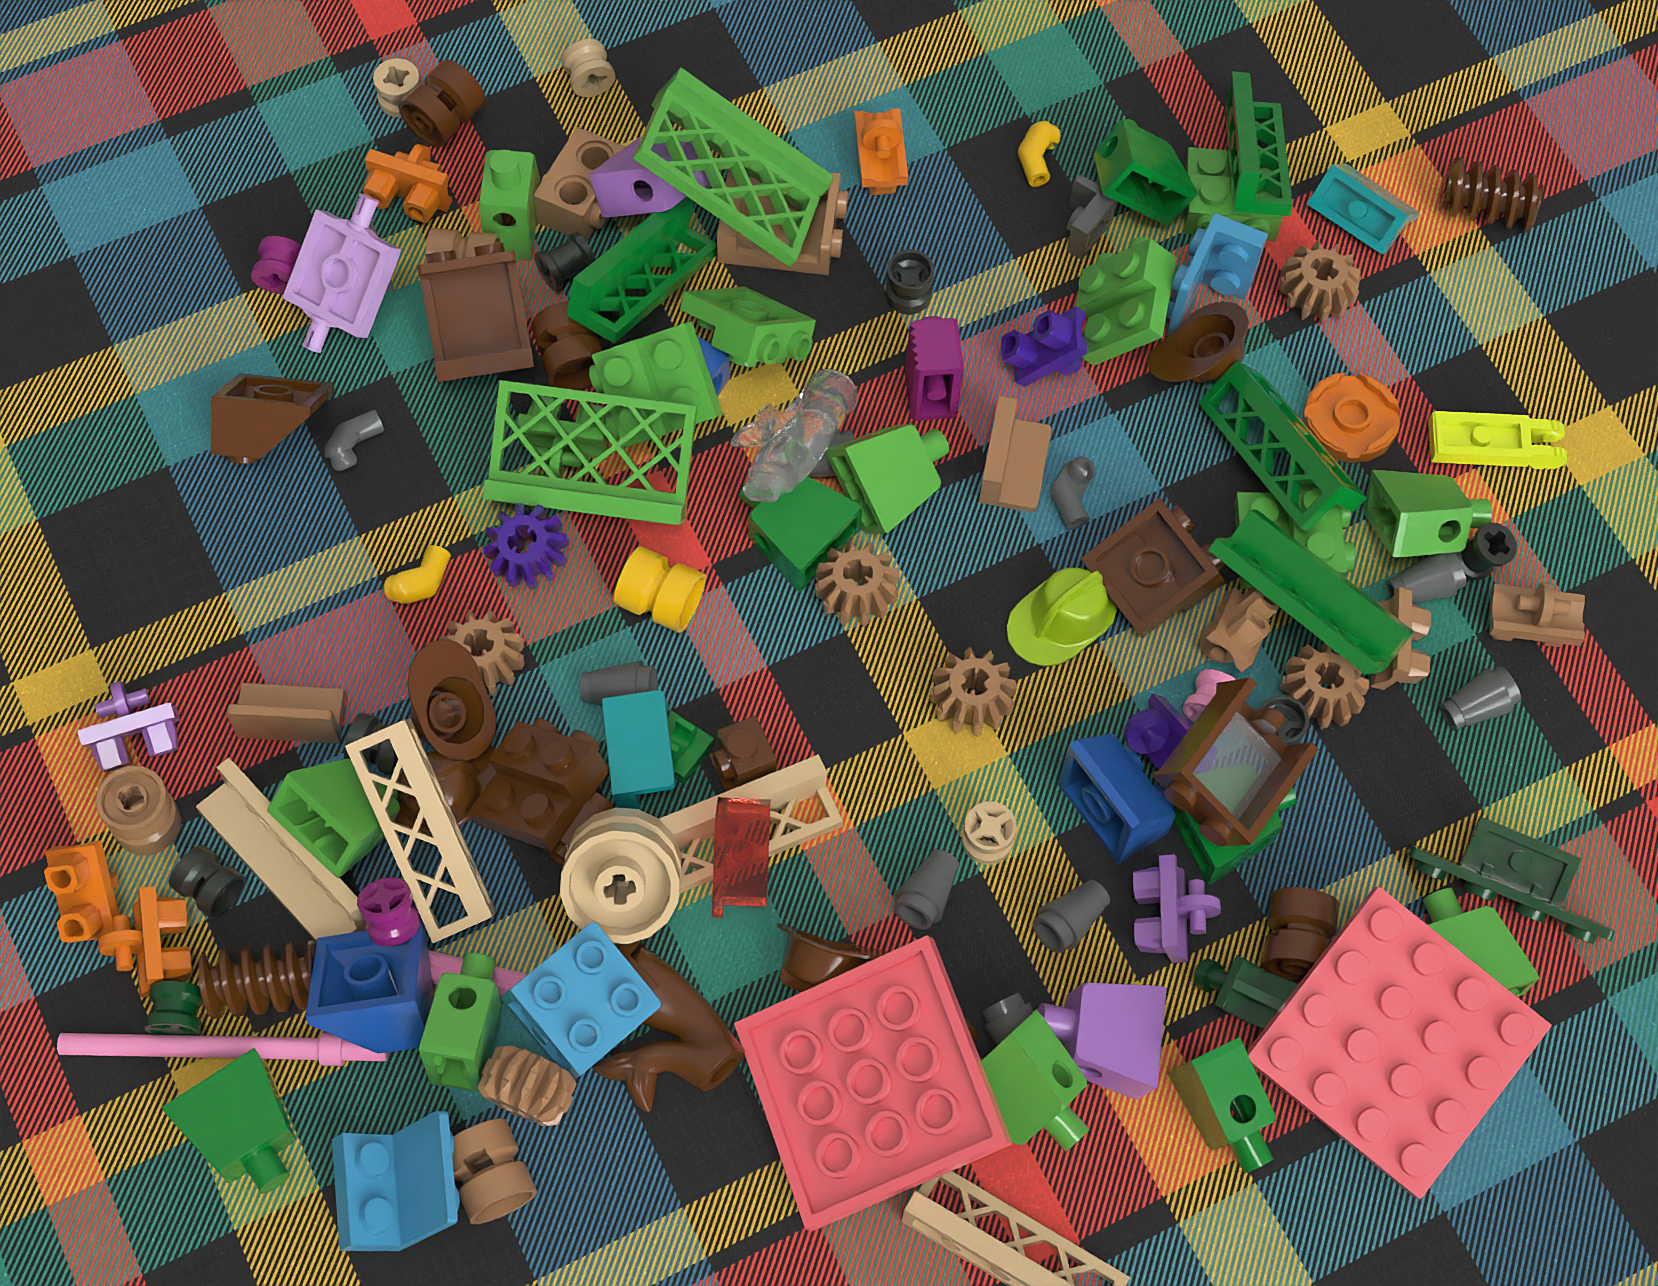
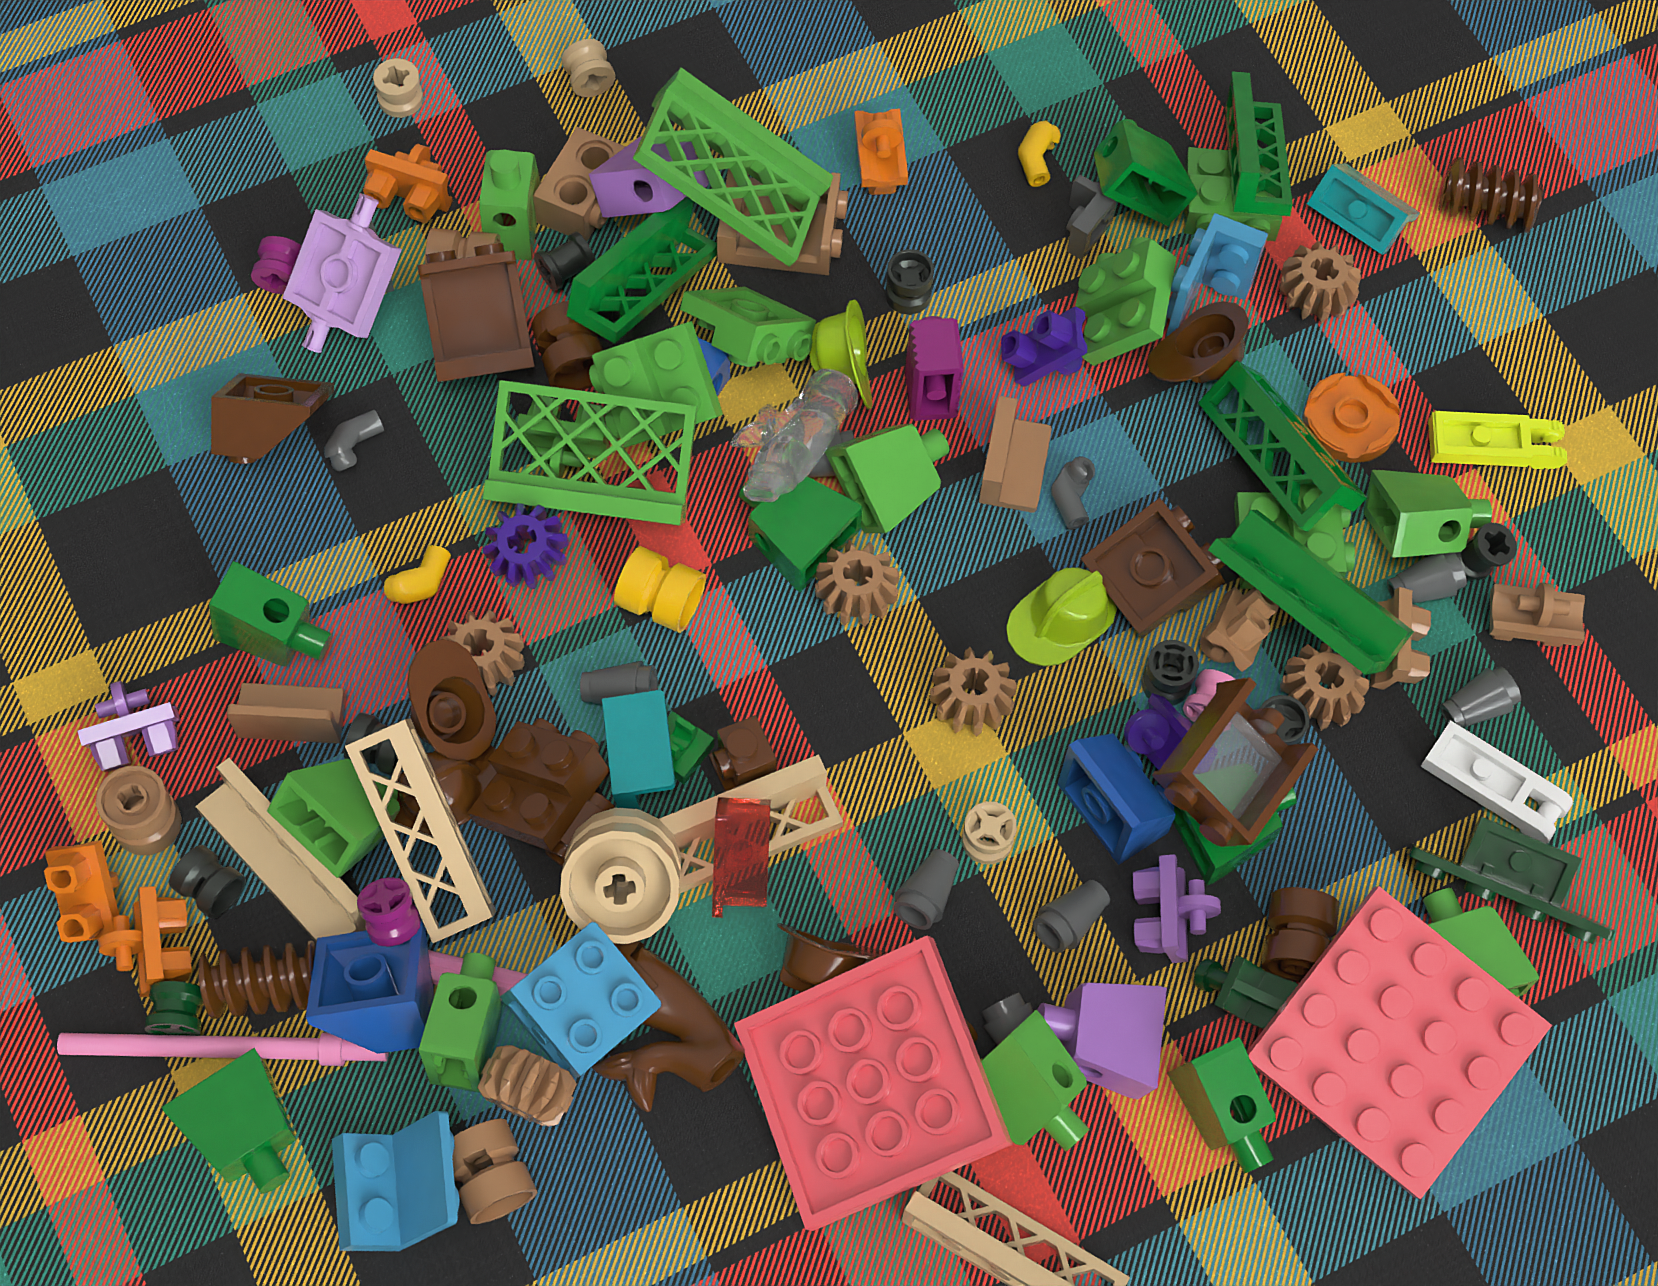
(264, 618): none -> green torso
(442, 103): reddish brown wheel -> none
(842, 346): none -> lime piece
(1169, 681): none -> pearl dark grey wheel
(1497, 782): none -> white plate

